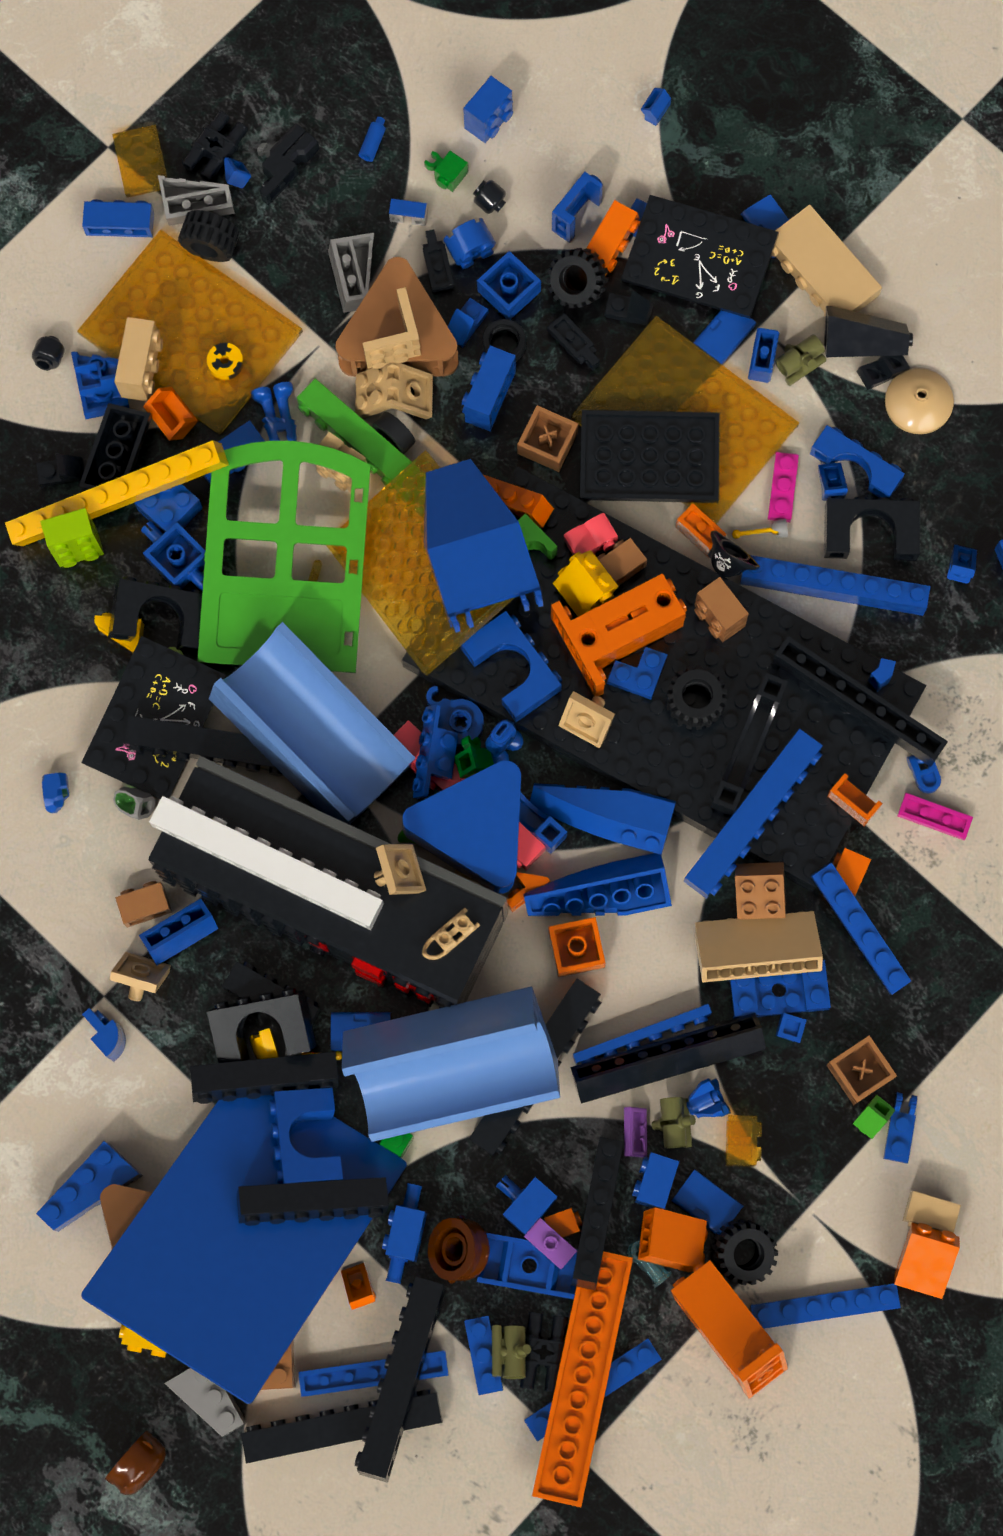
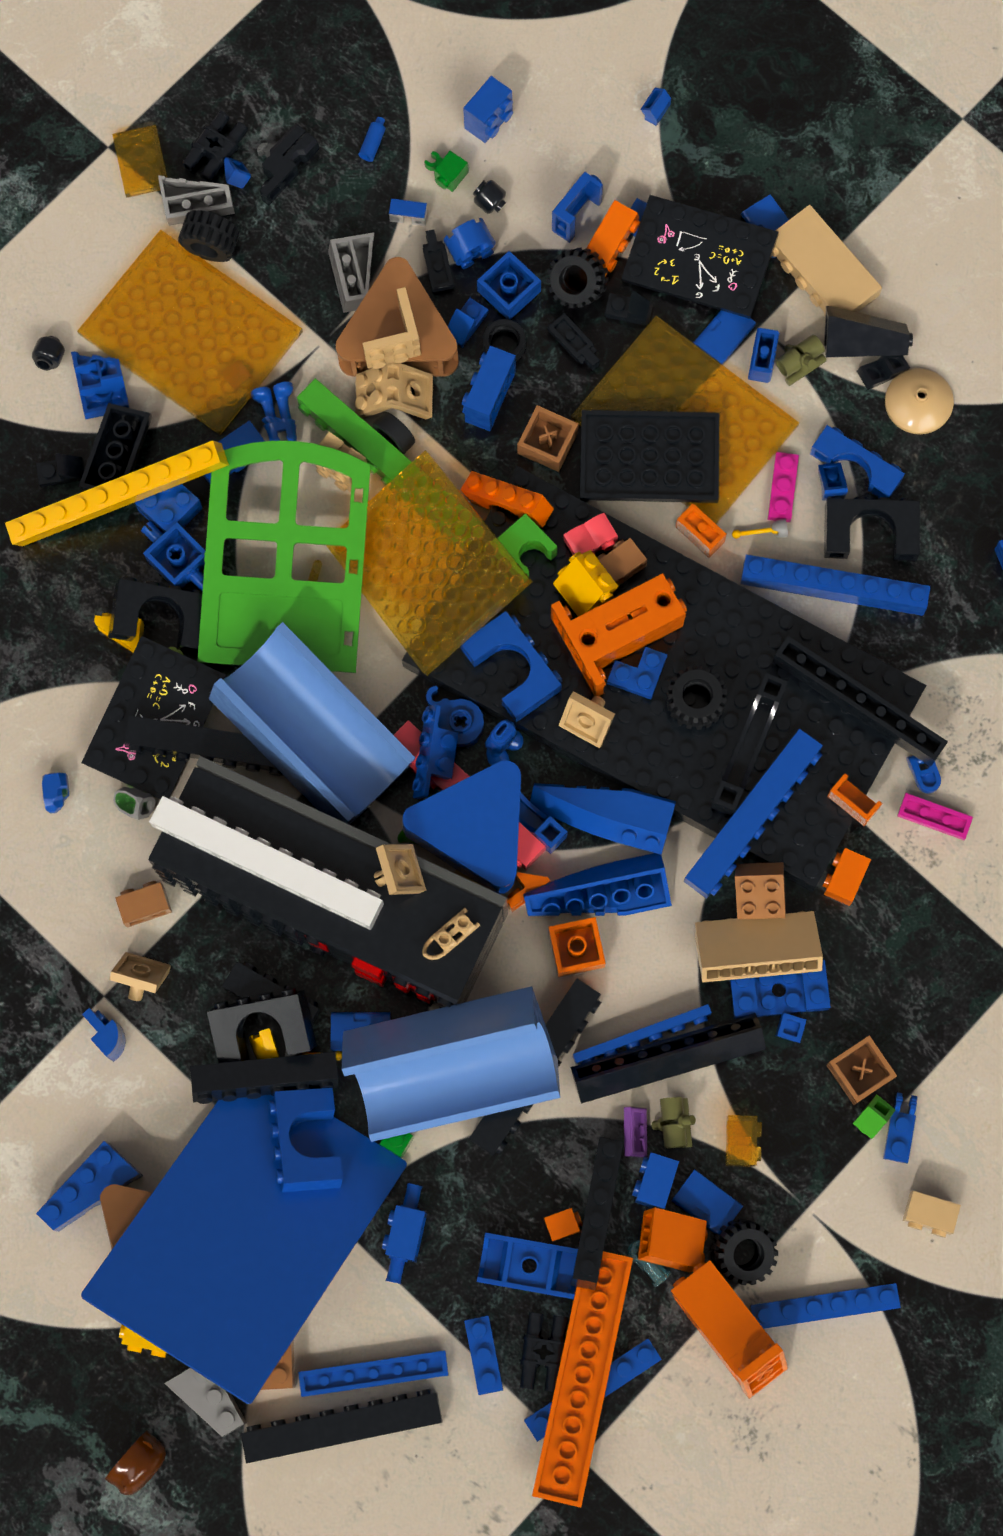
(72, 538): lime brick -> none
(118, 218): blue brick -> none
(138, 359): tan brick -> none
(170, 413): orange panel -> none
(178, 931): blue brick -> none
(225, 351): yellow piece -> none
(312, 1200): black brick -> none
(358, 1286): orange slope -> none
(401, 1379): black brick -> none
(446, 1246): reddish brown piece -> none
(473, 758): green brick -> none
(474, 543): blue windscreen -> none
(509, 1352): olive pin -> none
(527, 1203): blue brick -> none
(550, 1243): medium lavender plate -> none
(707, 1100): blue brick -> none
(720, 610): medium nougat brick -> none
(729, 558): black hat -> none
(860, 928): blue plate -> none
(882, 674): blue piece -> none
(927, 1260): orange brick -> none
(962, 564): blue slope -> none

